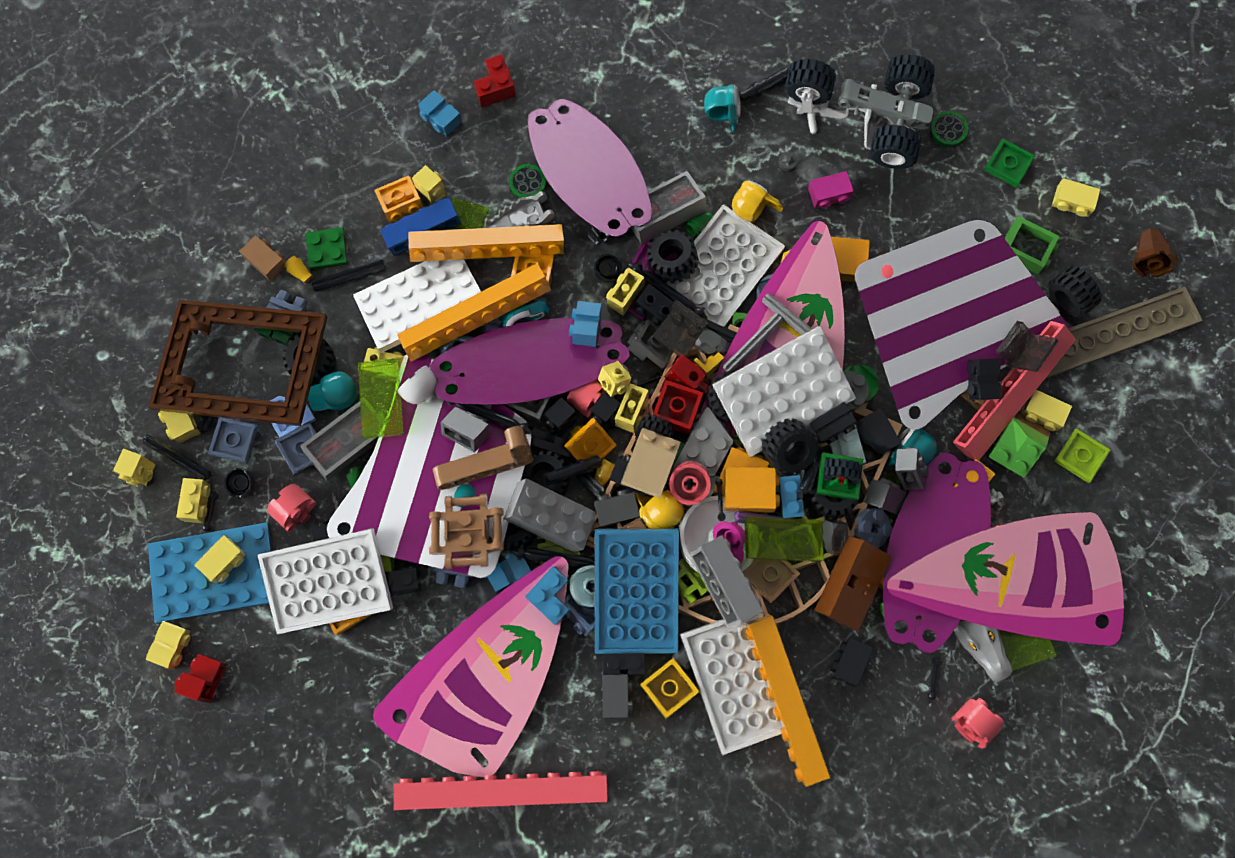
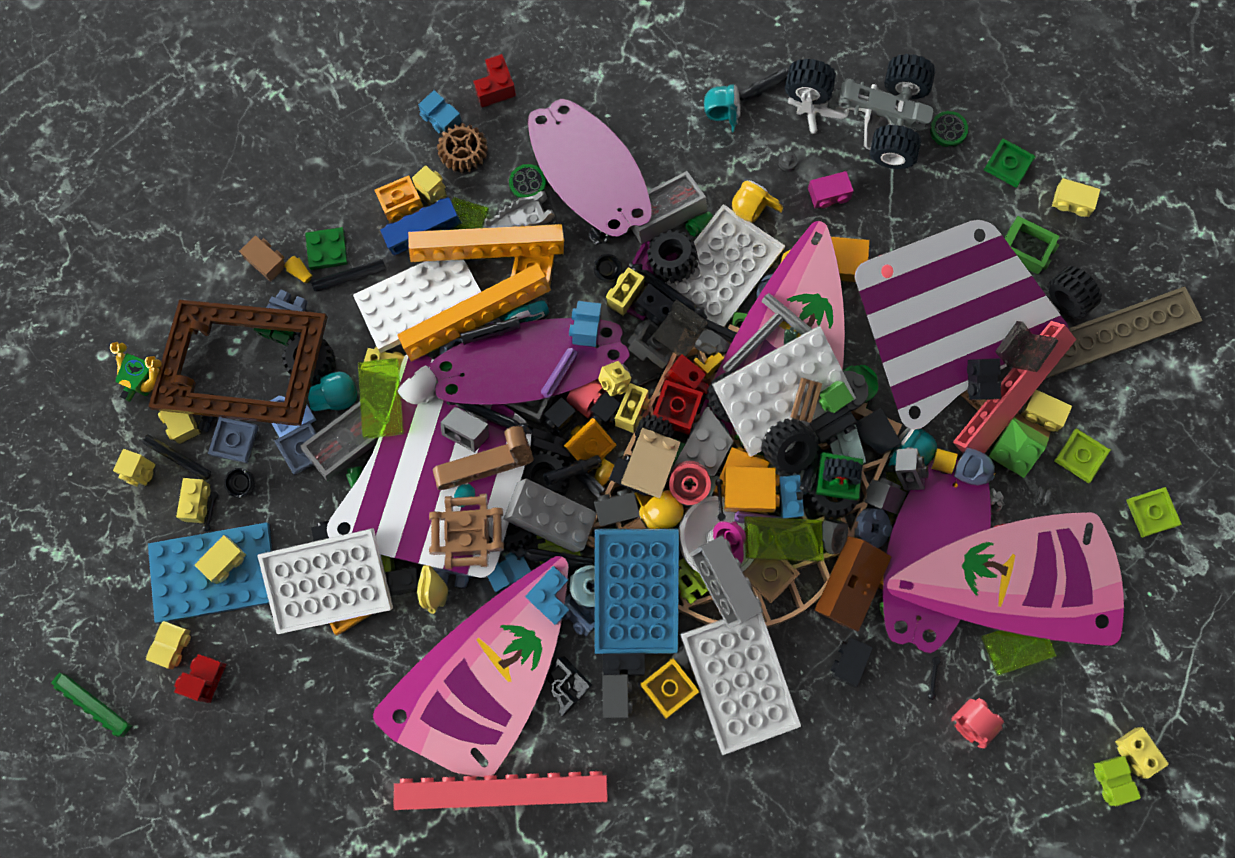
(91, 705): none -> green piece
(134, 373): none -> torso
(291, 507): coral brick -> none
(431, 589): none -> light yellow hat
(462, 138): none -> medium nougat gear
(497, 328): none -> black pin
(559, 372): none -> medium lavender axle
(567, 684): none -> black slope
(787, 700): light orange brick -> none
(790, 335): none -> clear green plate
(813, 403): none -> medium nougat tile
(835, 397): none -> bright green brick
(944, 461): none -> yellow brick
(974, 468): none -> sand blue piece
(986, 648): light grey animal -> none
(1116, 781): none -> lime brick
(1141, 753): none -> light yellow brick
(1153, 254): reddish brown cone -> none
(1153, 512): none -> lime plate

